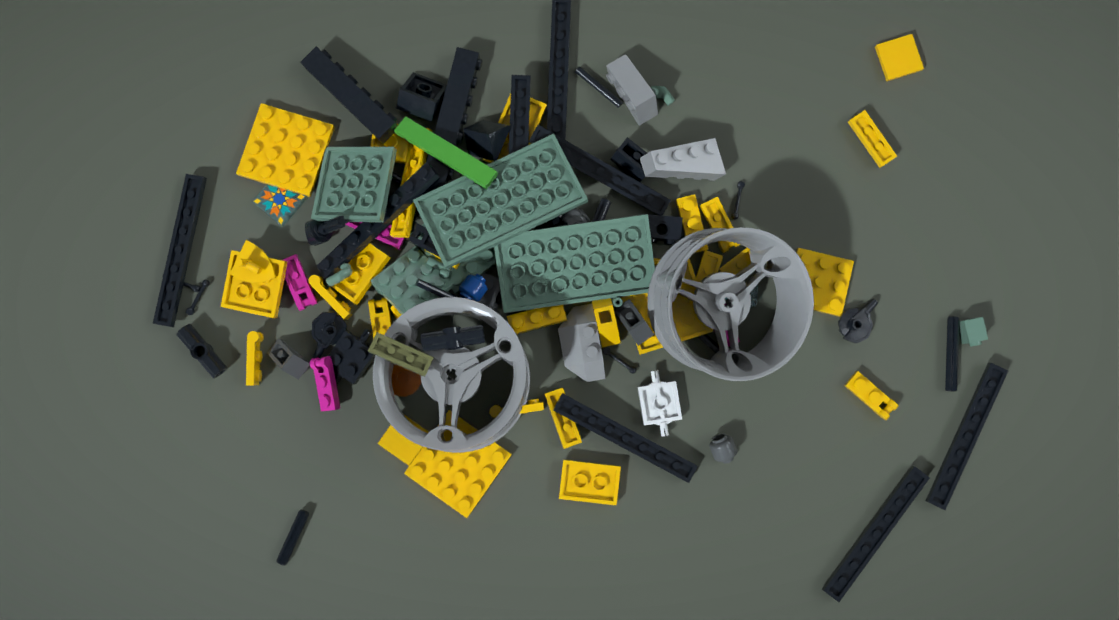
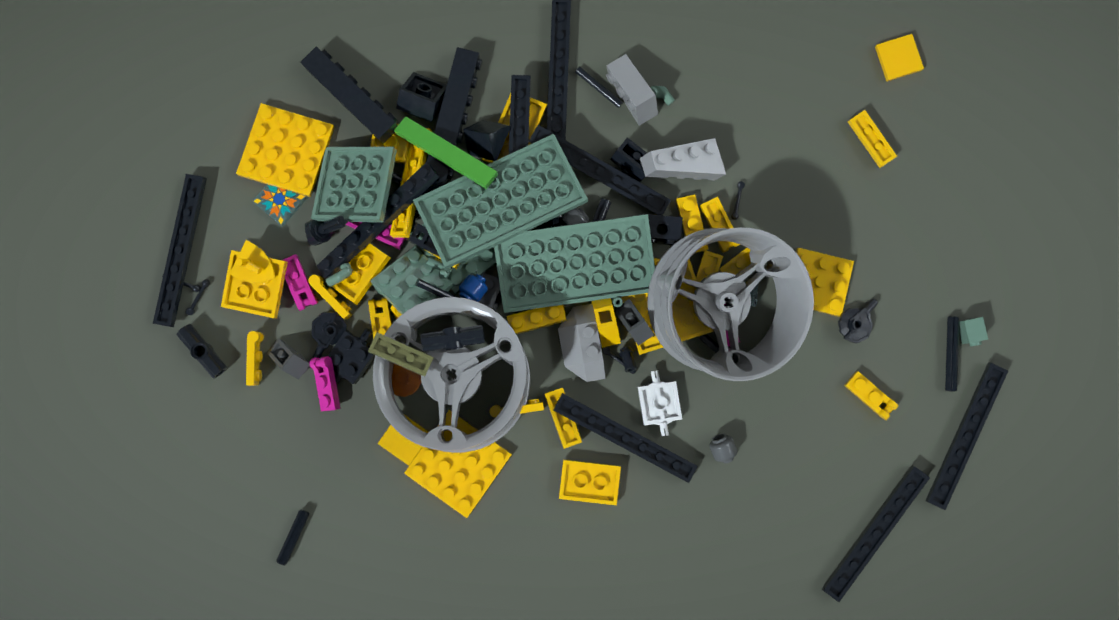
(628, 359): none -> black pin

